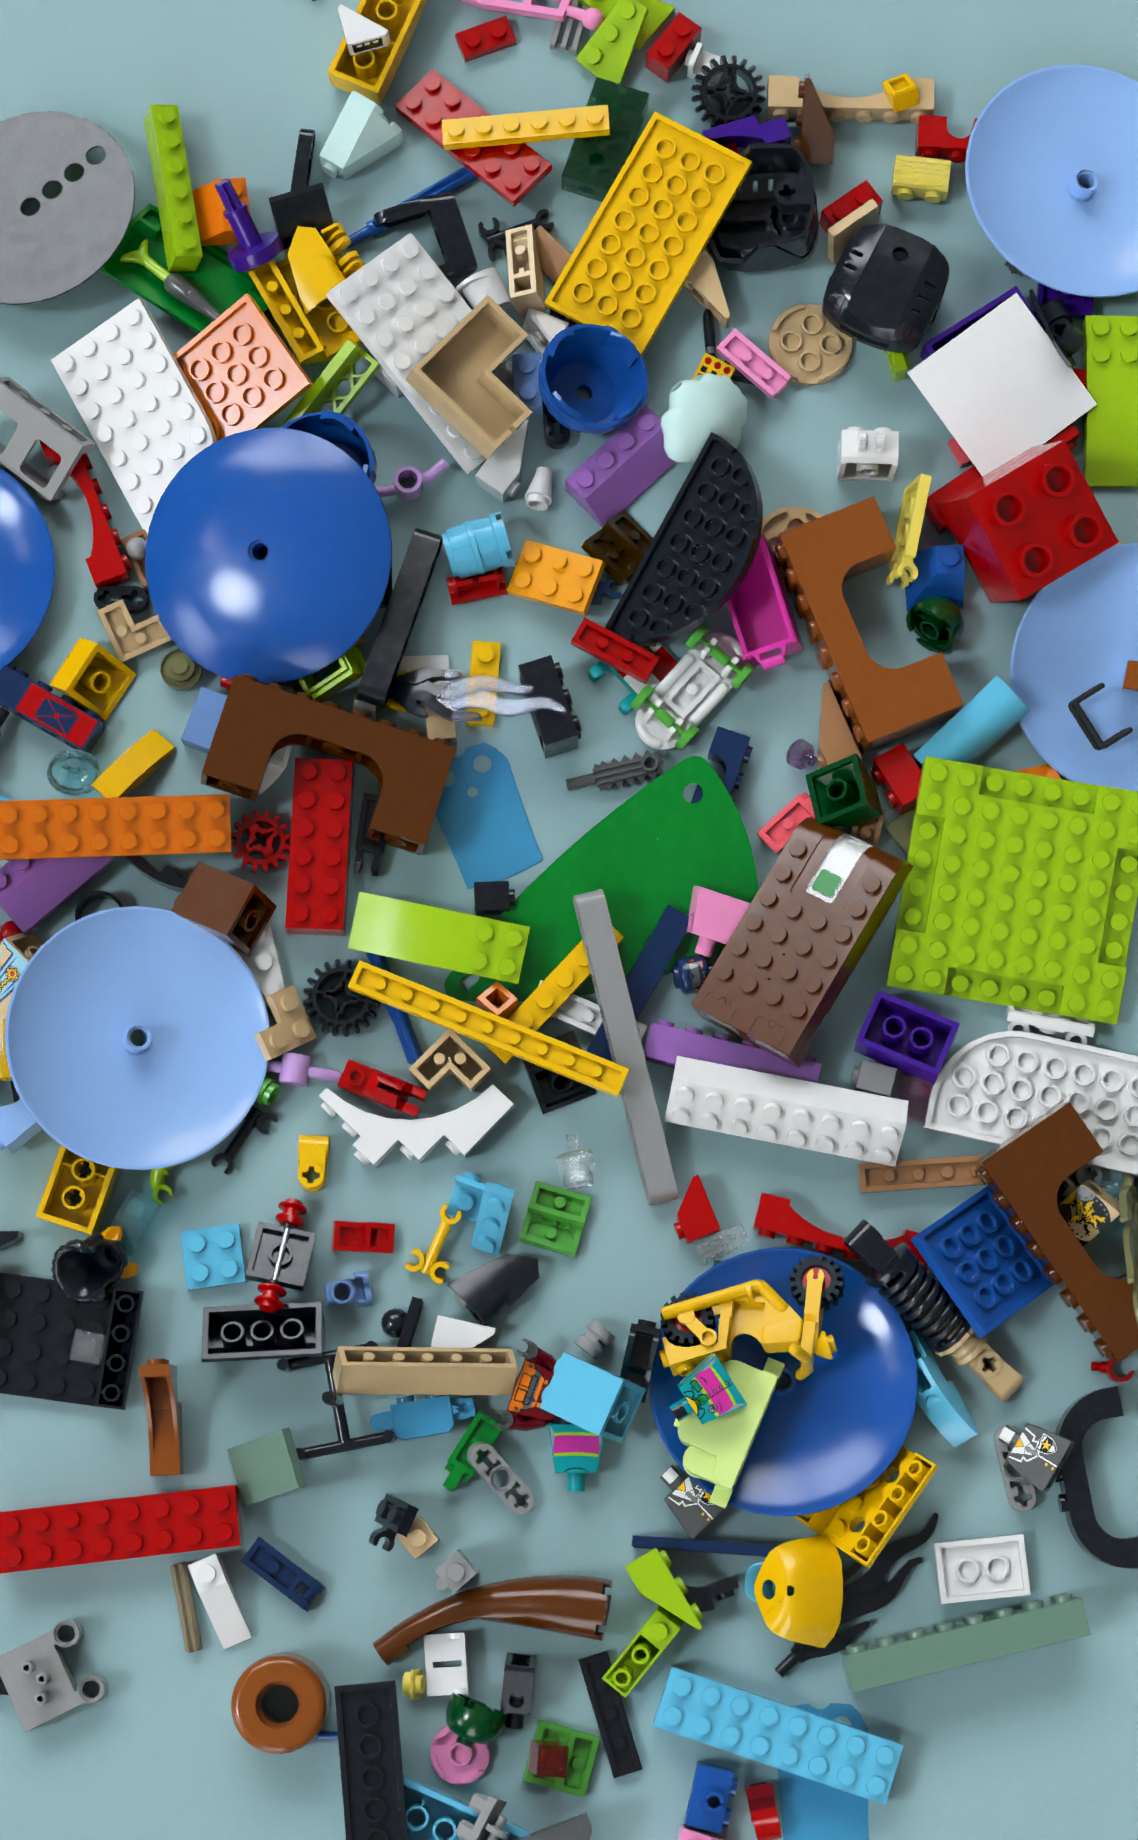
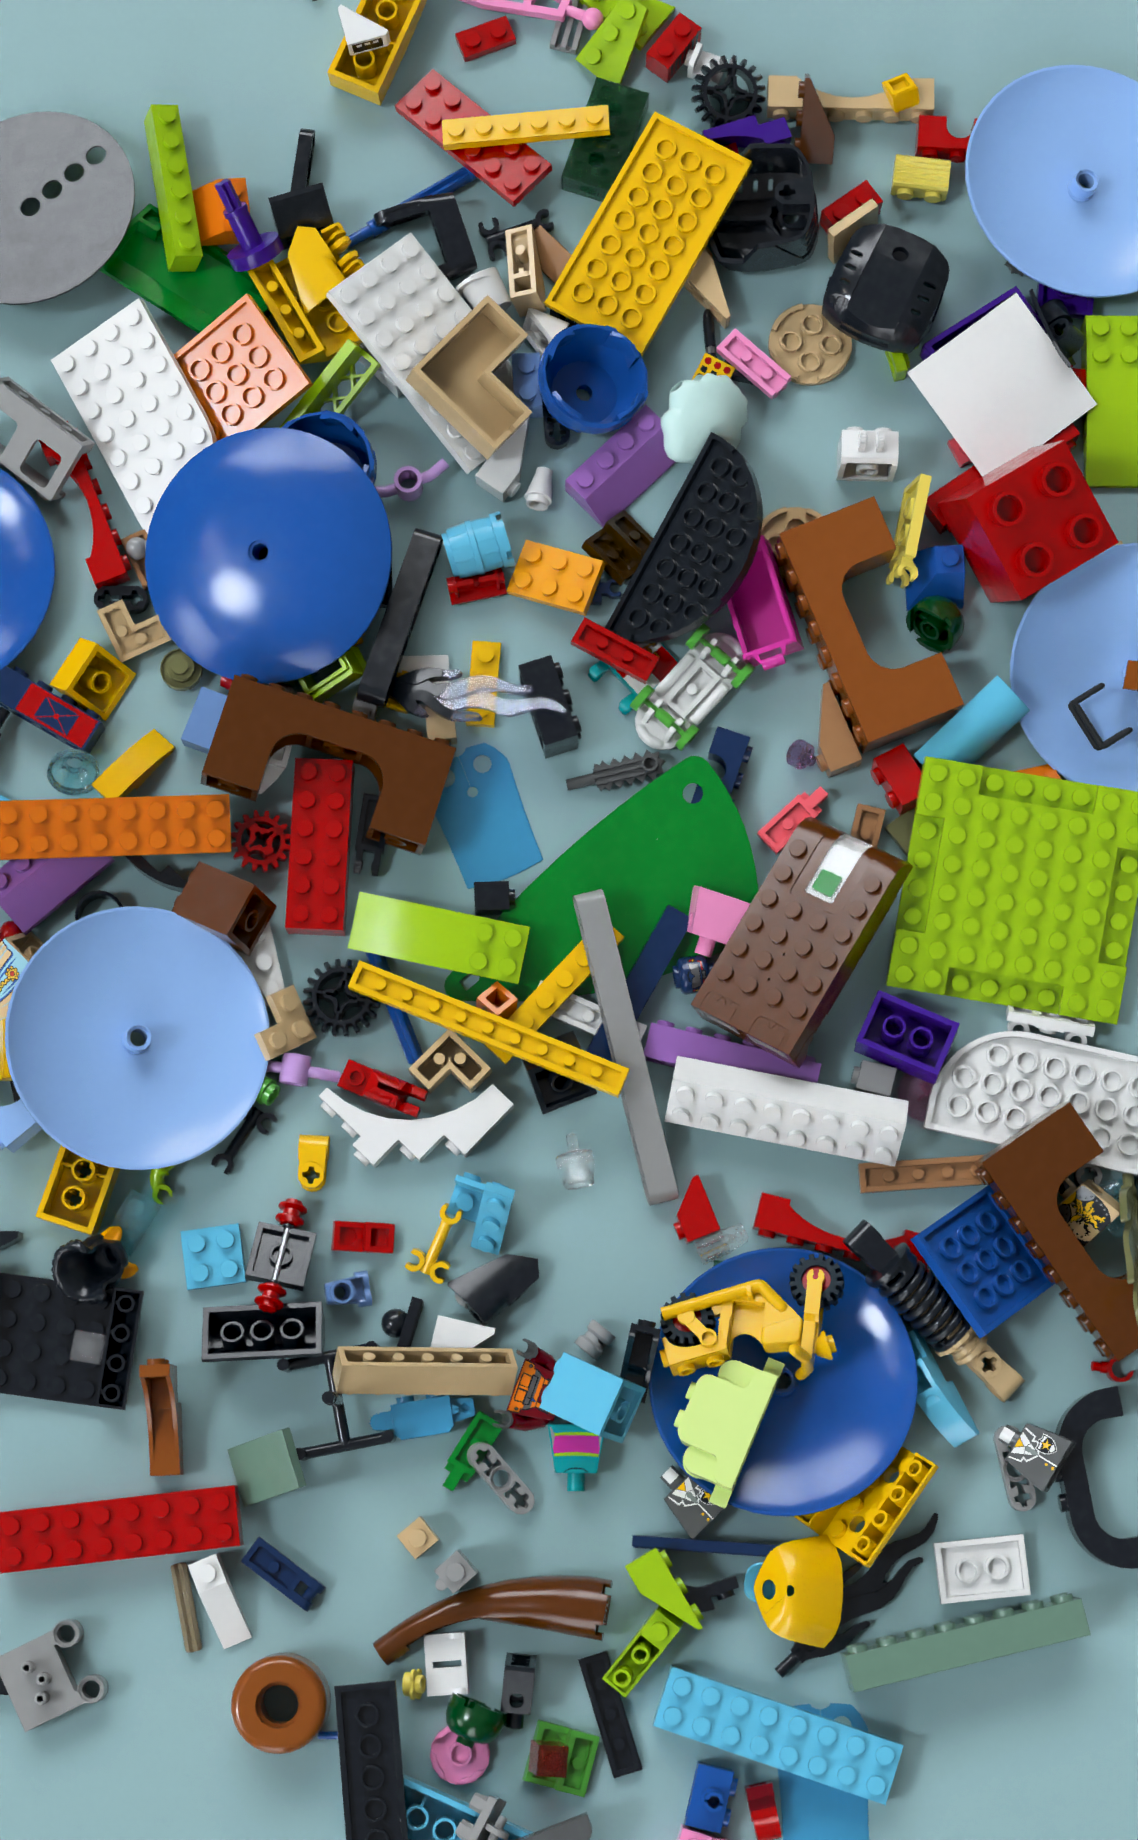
(174, 283): dark grey piece -> none
(358, 138): light aqua slope -> none
(395, 1517): black plate -> none
(555, 1219): bright green slope -> none
(707, 1392): torso -> none
(843, 793): dark green slope -> none

